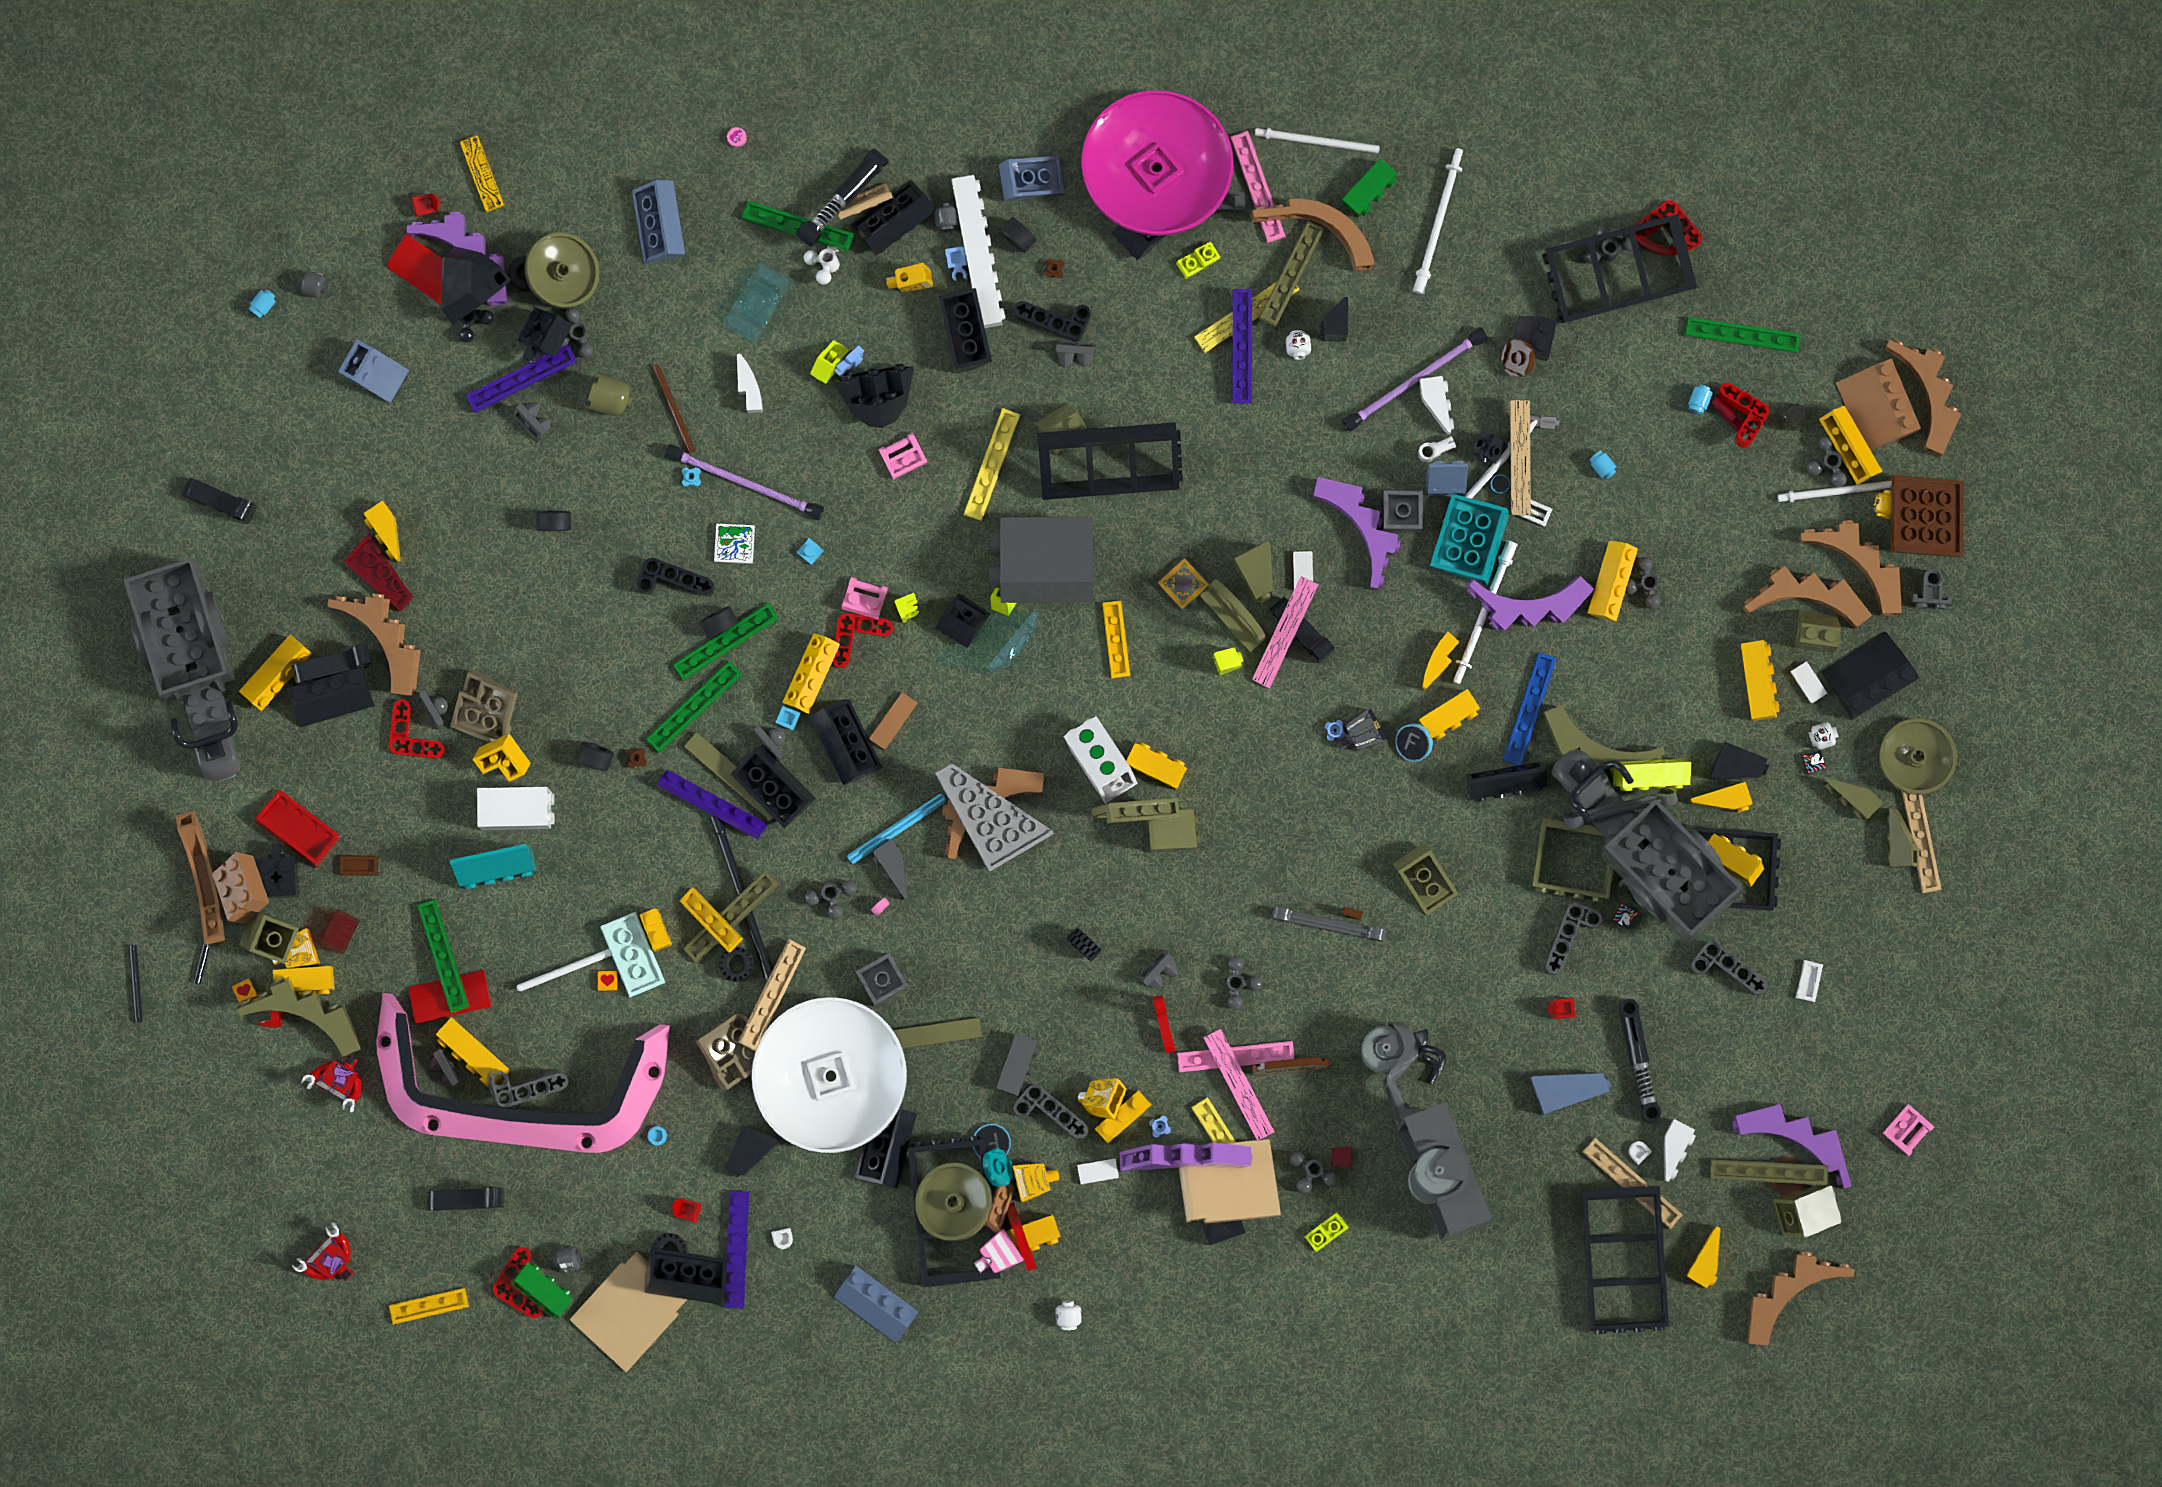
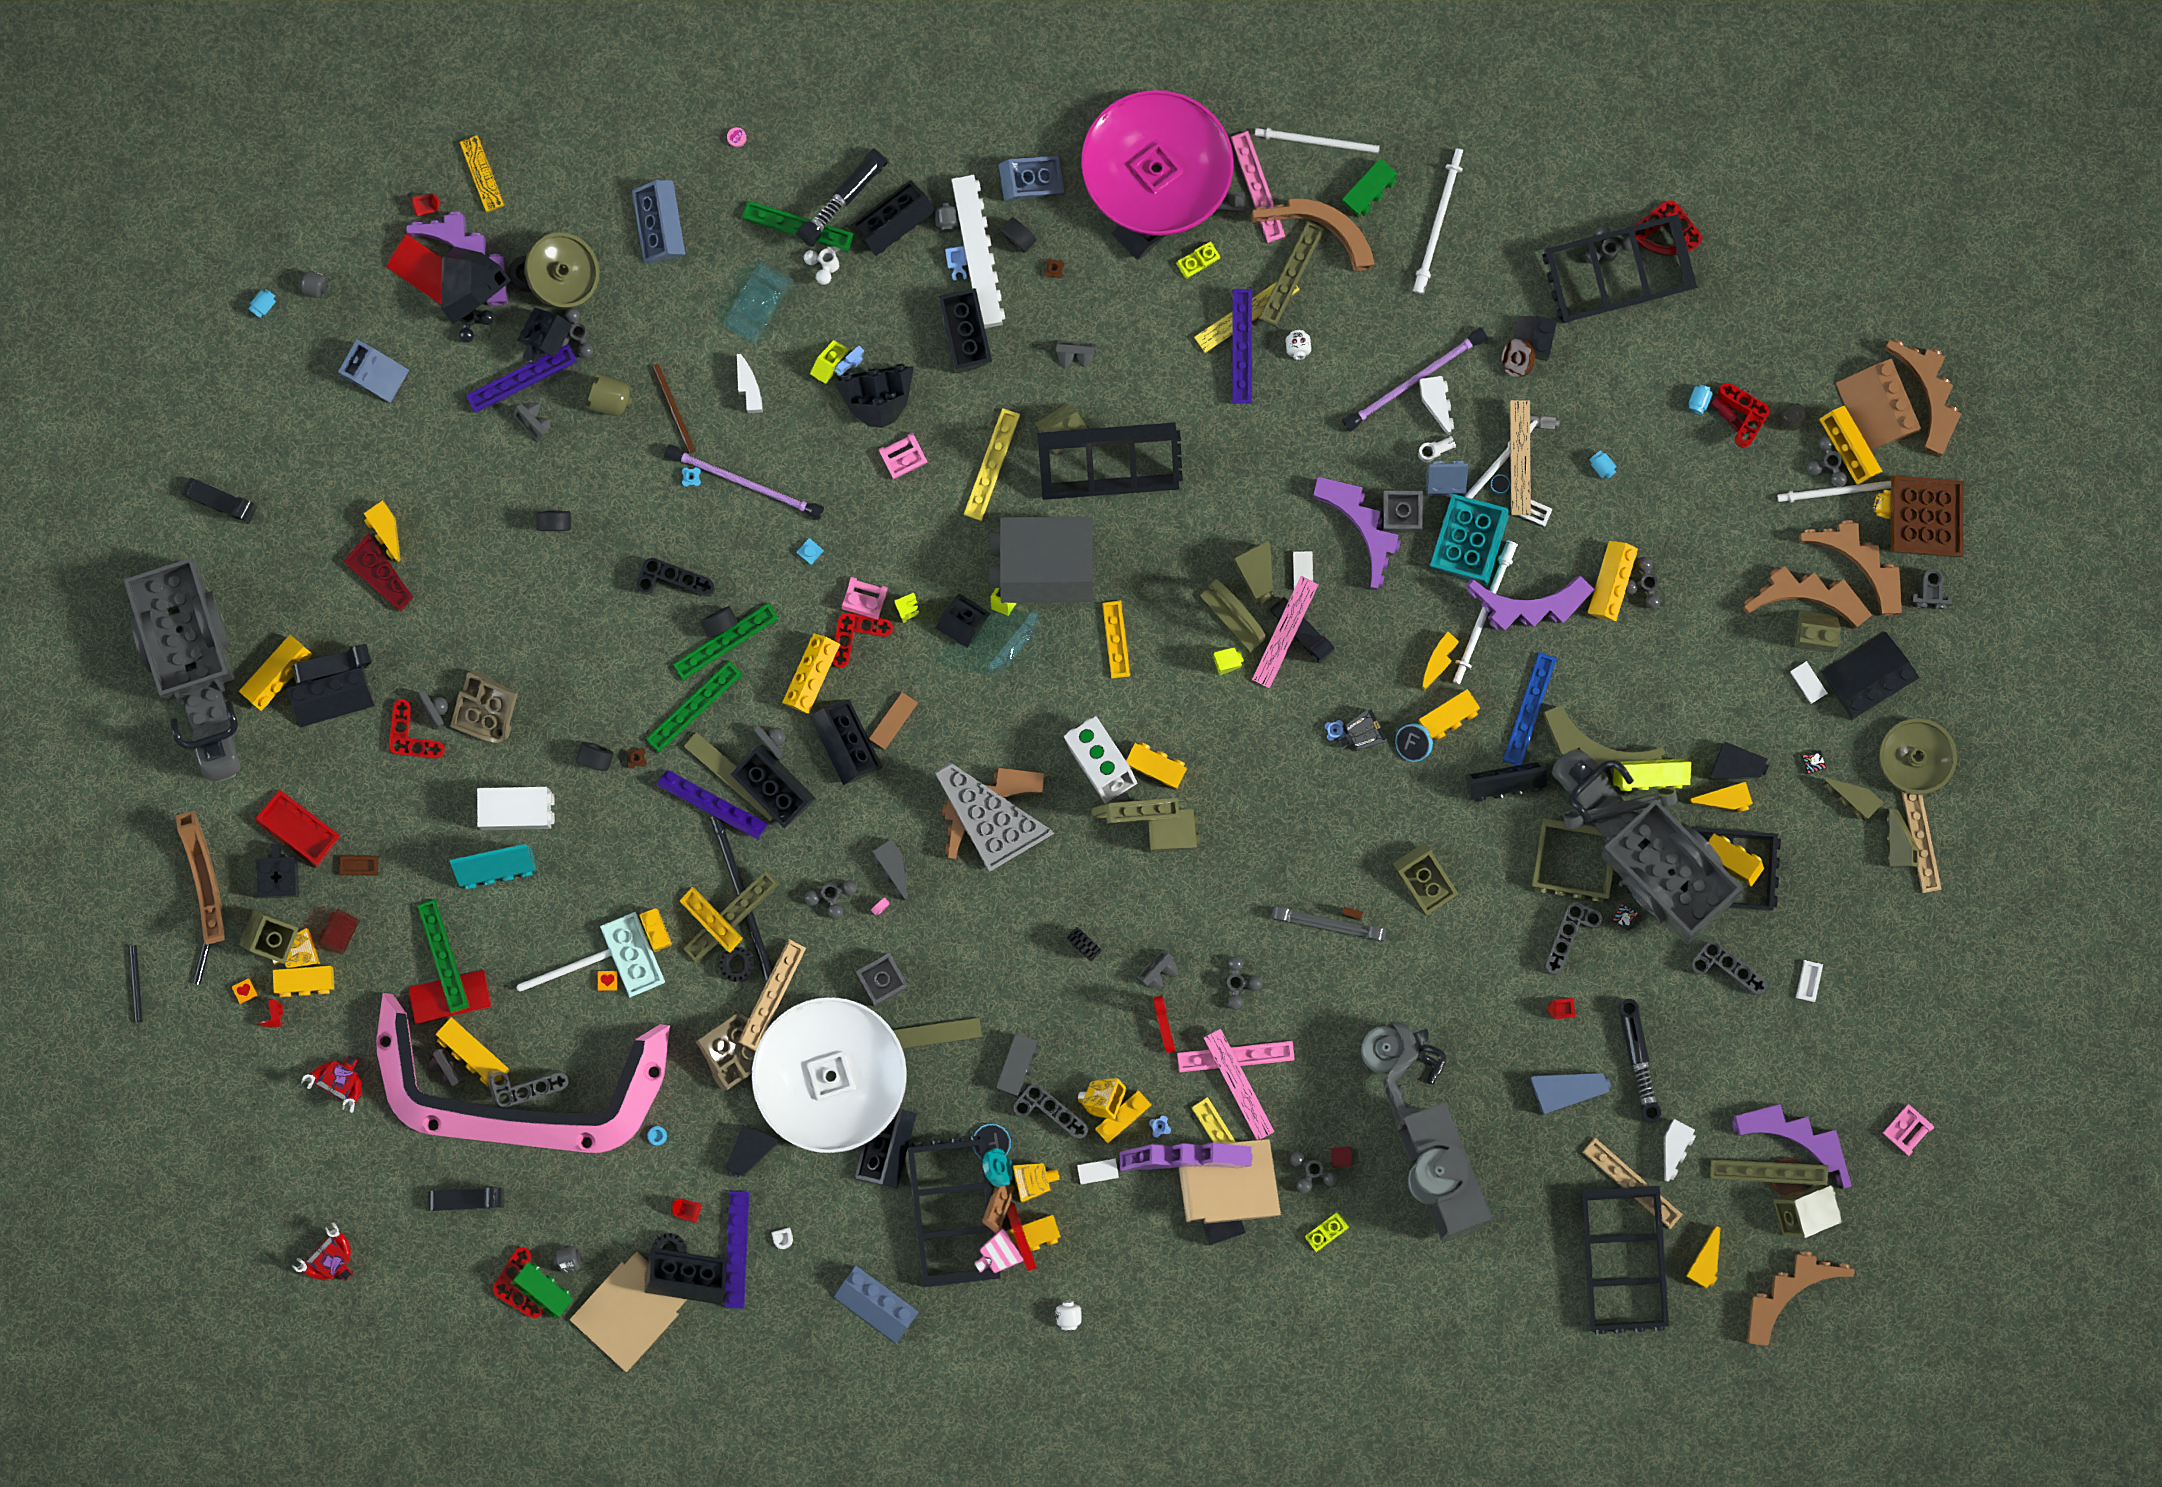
(240, 888): medium nougat piece -> none
(309, 1006): olive arch -> none
(401, 657): medium nougat arch -> none
(428, 1306): yellow tile -> none
(502, 754): yellow brick -> none
(734, 543): tile -> none
(788, 717): medium azure plate -> none
(865, 200): tan plate -> none
(896, 828): medium azure axle -> none
(918, 278): yellow torso -> none
(953, 1202): olive dish -> none
(1051, 317): black beam -> none
(1183, 584): tile -> none
(1290, 1066): reddish brown tile -> none
(1336, 323): black slope -> none
(1488, 447): black brick -> none
(1638, 1151): white tile -> none
(1742, 334): green tile -> none
(1759, 680): yellow brick -> none
(1823, 735): white head -> none

